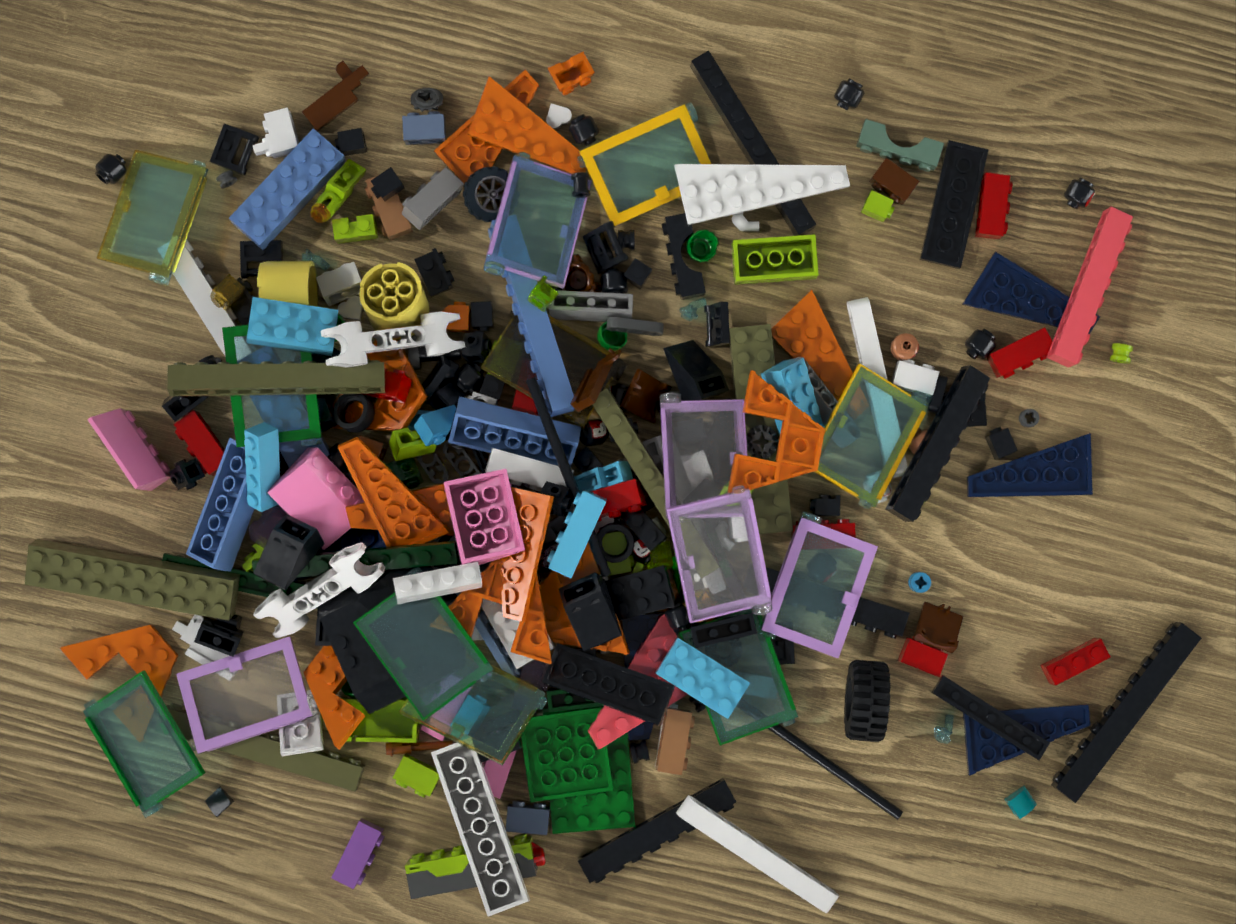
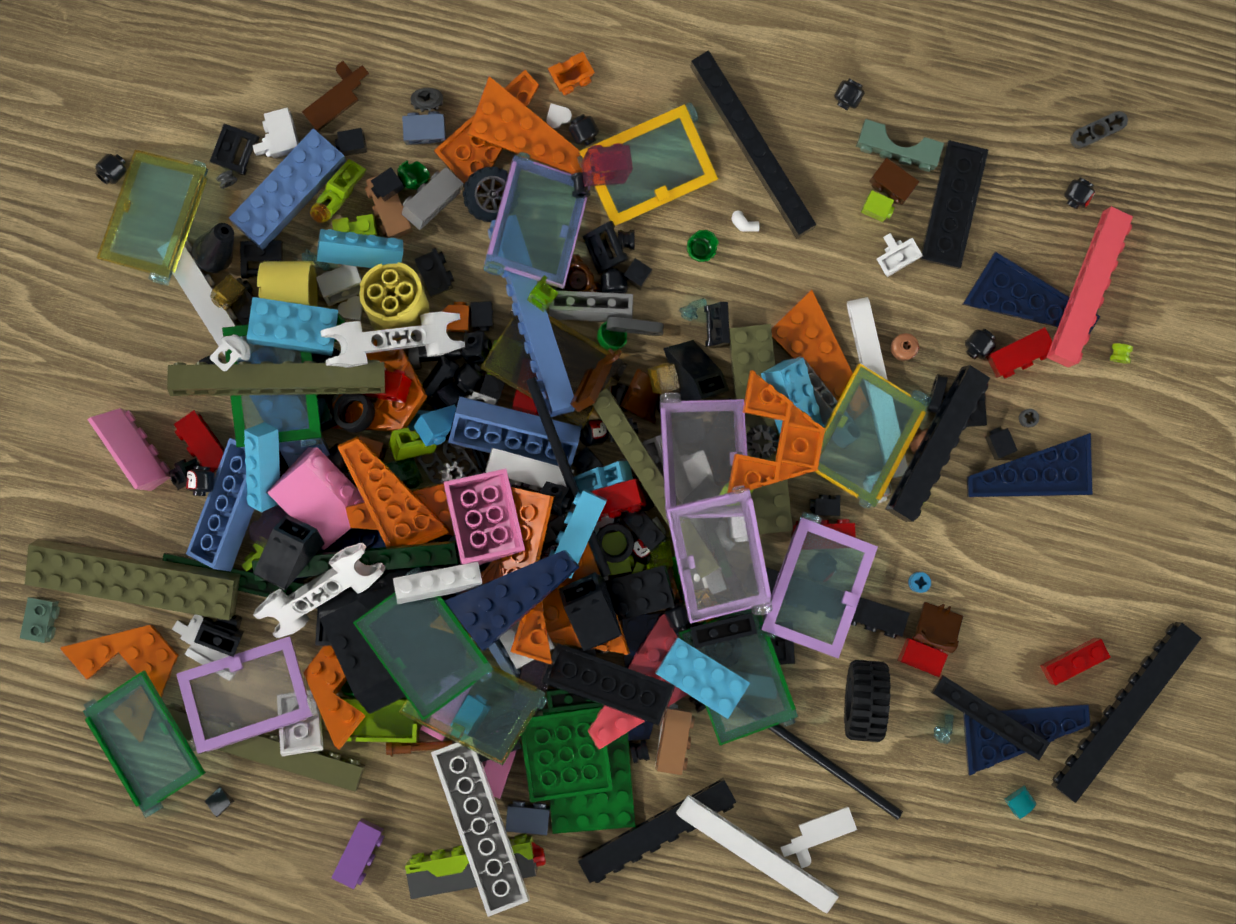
(39, 619): none -> sand green brick
(180, 405): black brick -> none
(200, 480): none -> black head
(214, 248): none -> black cone
(238, 347): none -> white piece
(358, 249): none -> medium azure brick
(413, 174): none -> green hair
(416, 775): lime brick -> none
(457, 471): none -> white gear
(501, 603): none -> dark blue wing
(606, 165): none -> clear pink brick
(663, 378): none -> clear yellow brick
(689, 282): black arch -> none
(730, 189): white wing -> none
(774, 259): lime brick -> none
(819, 831): none -> white piece
(898, 255): none -> white hinge
(914, 377): white brick -> none
(993, 206): red brick -> none
(1114, 129): none -> dark grey beam

